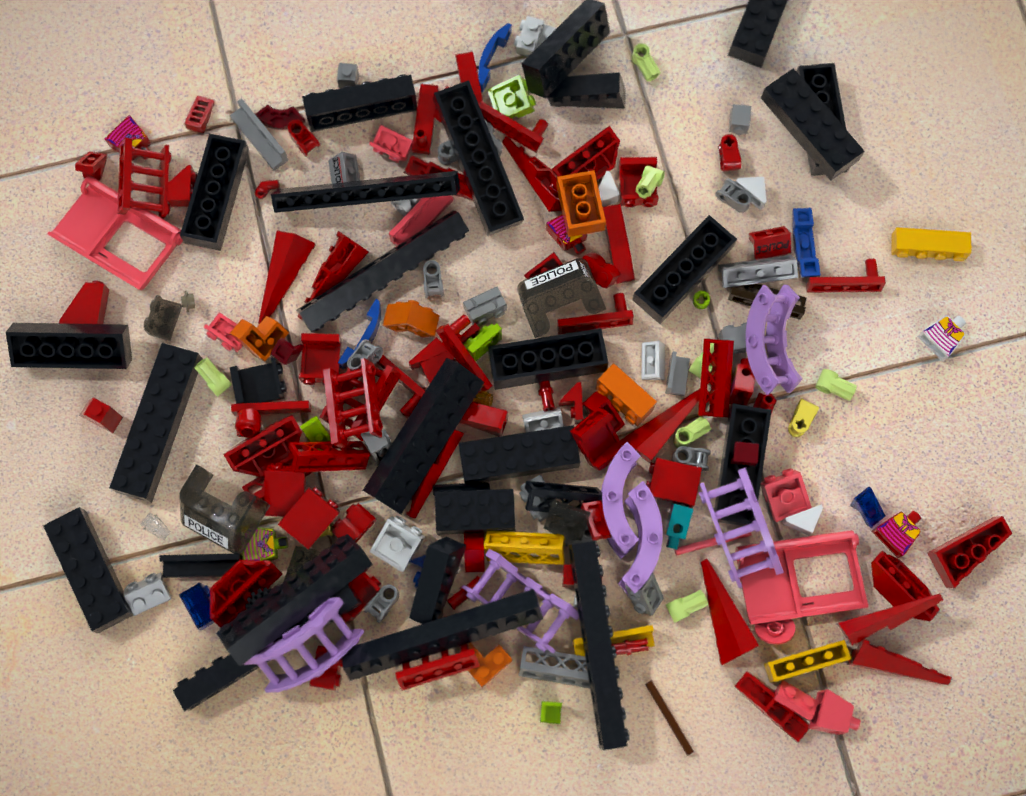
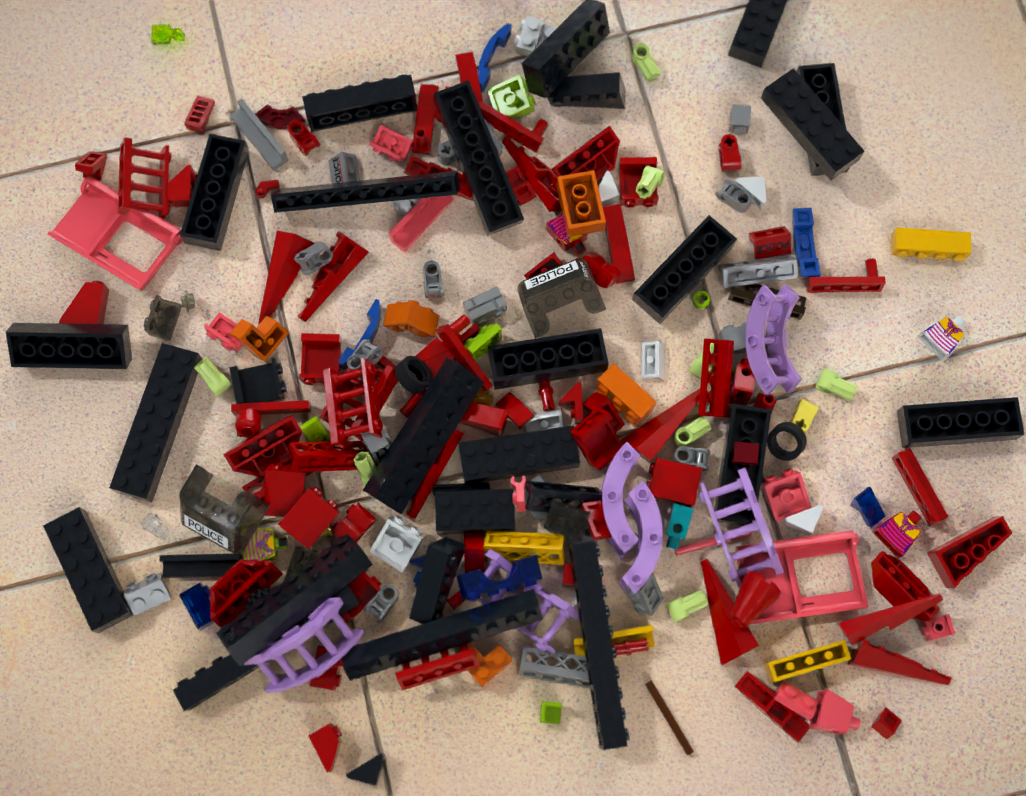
(101, 415): red slope -> none
(129, 129): torso -> none
(164, 33): none -> clear neon green plate
(286, 352): dark red panel -> none
(312, 258): none -> light grey piece
(327, 744): none -> red slope
(347, 75): light grey brick -> none
(365, 465): none -> yellowish green piece
(369, 771): none -> black slope
(383, 270): black brick -> none
(406, 378): none -> black tyre
(475, 583): none -> clear blue arch
(517, 411): none -> red slope
(519, 496): none -> coral plate
(520, 187): none -> red slope
(620, 318): red piece -> none
(677, 375): light grey panel -> none
(753, 599): none -> red cone
(780, 453): none -> black tyre
(783, 630): coral dish -> none
(886, 723): none -> red slope
(919, 487): none -> red fence
(945, 626): none -> coral brick
(960, 422): none -> black brick

